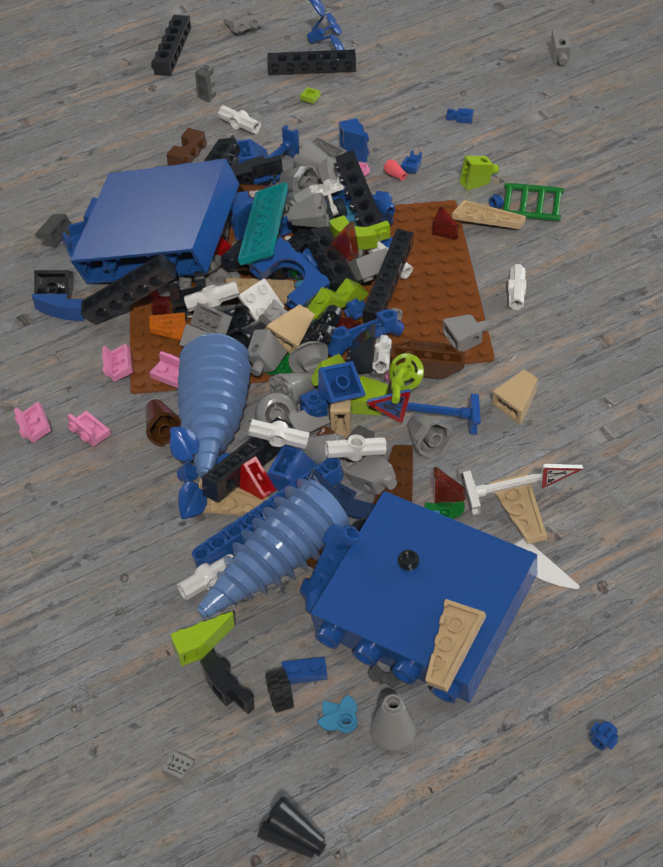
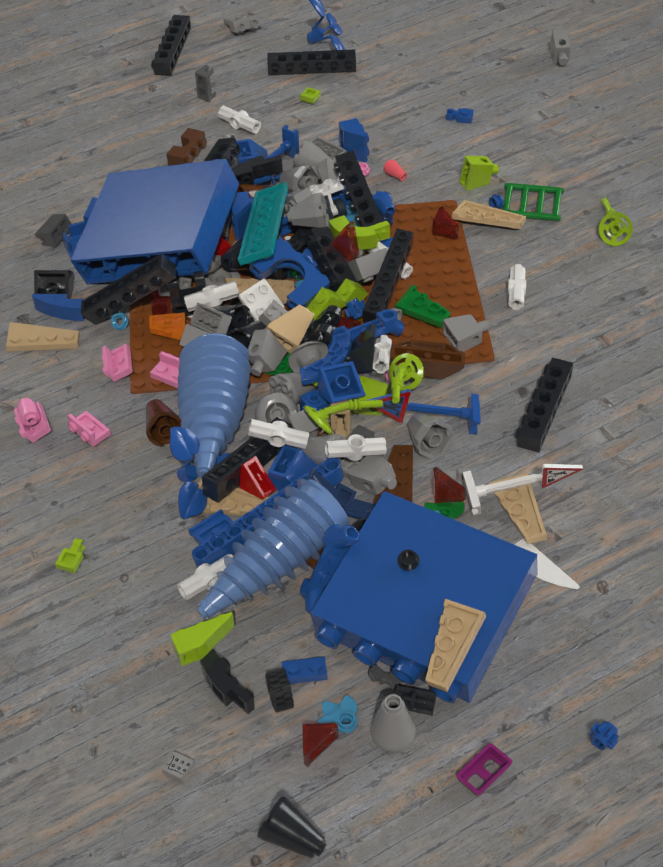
(28, 412): none -> bright pink brick
(33, 337): none -> tan wing
(71, 558): none -> lime plate
(114, 321): none -> dark azure plate
(209, 526): none -> blue plate
(317, 739): none -> clear red slope
(322, 415): none -> lime dish
(336, 355): none -> blue tile
(412, 163): blue plate -> none
(417, 700): none -> black hips
(420, 307): none -> green wing
(476, 767): none -> magenta piece
(516, 395): tan slope -> none
(545, 405): none -> black brick
(616, 228): none -> lime dish

